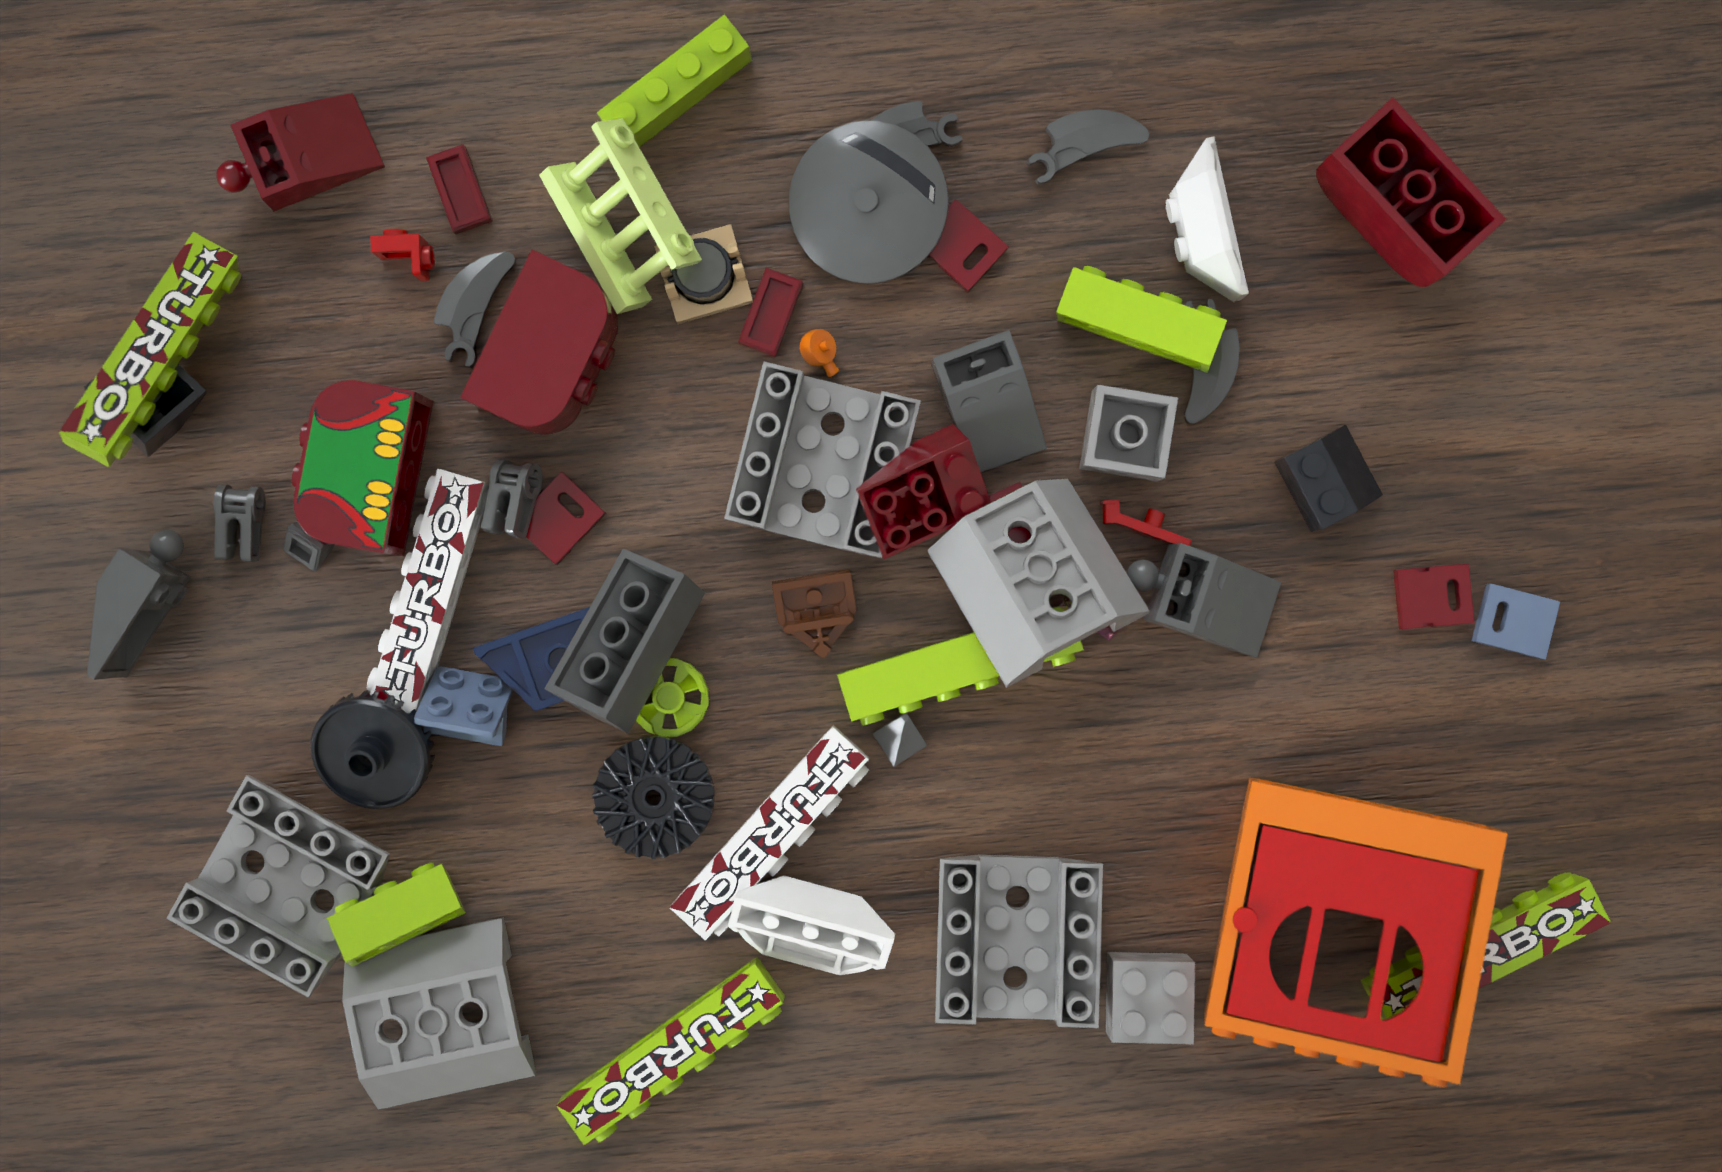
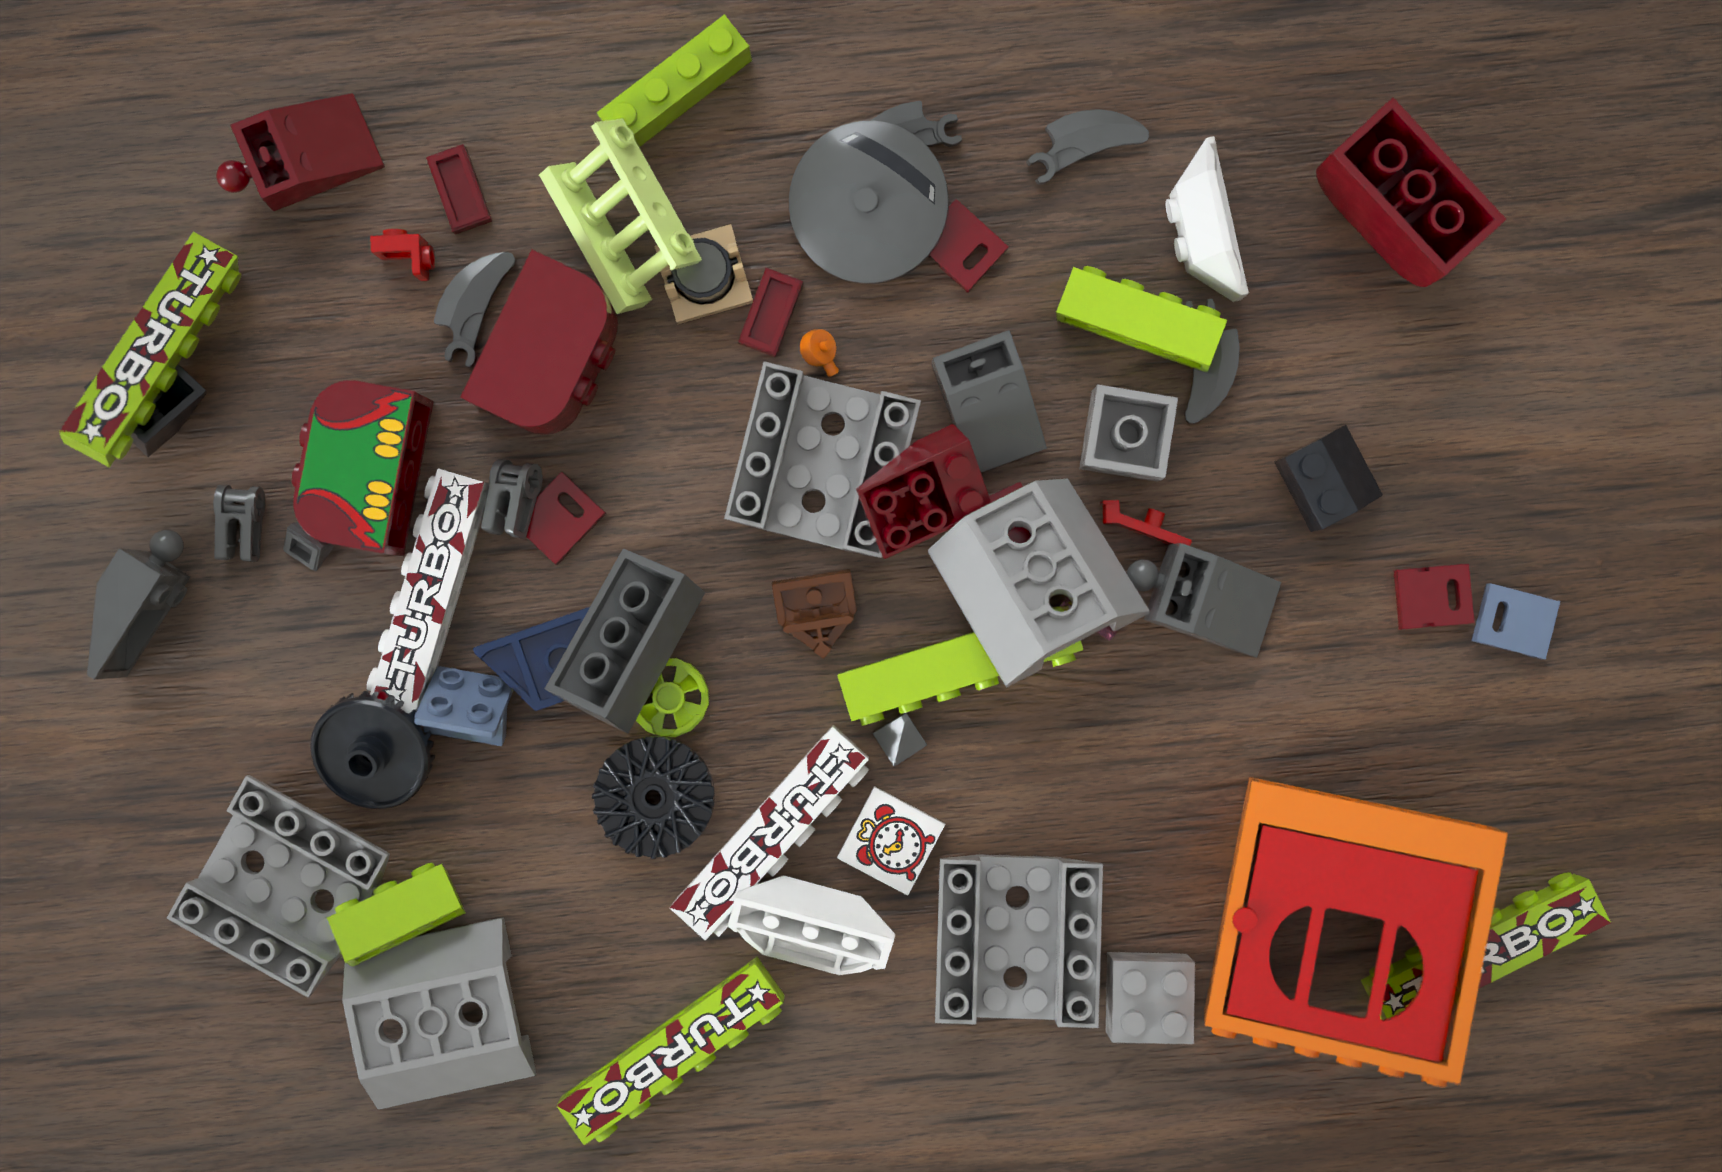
(891, 840): none -> white tile

